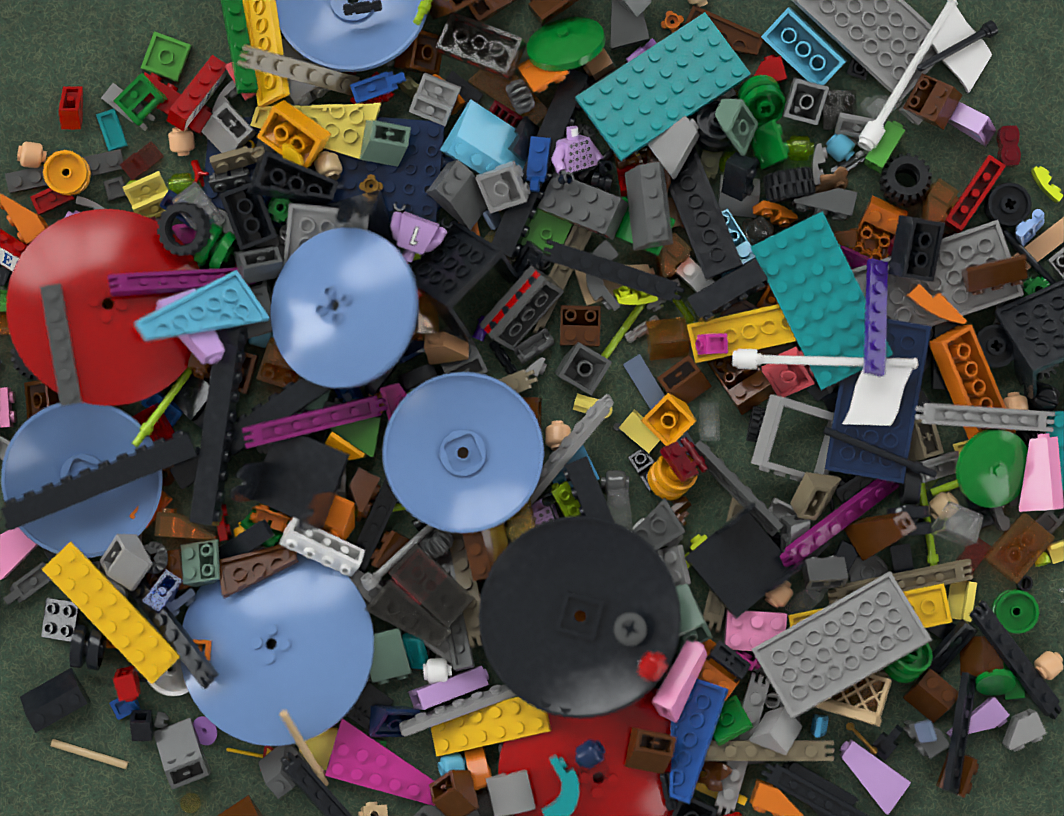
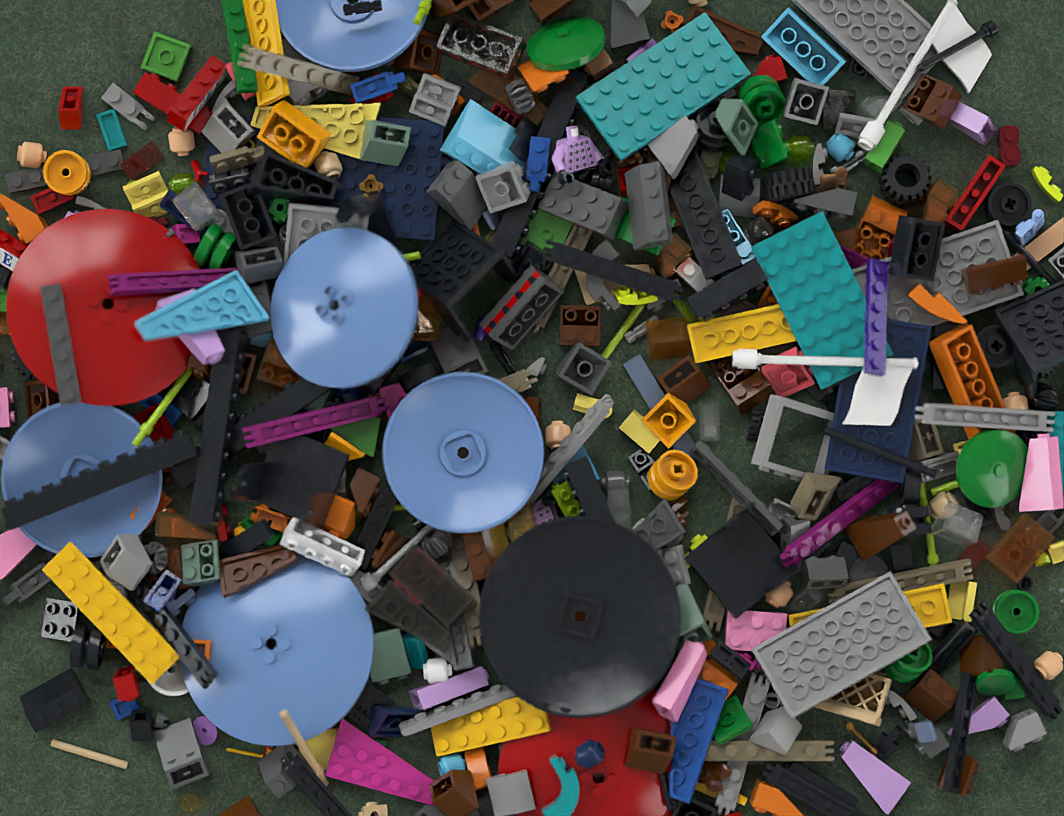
(114, 188): dark grey tile -> none
(135, 94): green plate -> none
(165, 228): black tyre -> none
(291, 154): yellow tile -> none
(416, 233): lavender torso -> none
(444, 348): medium nougat slope -> none
(533, 345): dark grey hinge -> none
(620, 631): dark grey gear -> none
(652, 666): red head -> none
(679, 461): dark red plate -> none
(712, 344): dark pink bracket -> none
(819, 725): dark azure slope -> none
(905, 710): none -> light grey slope

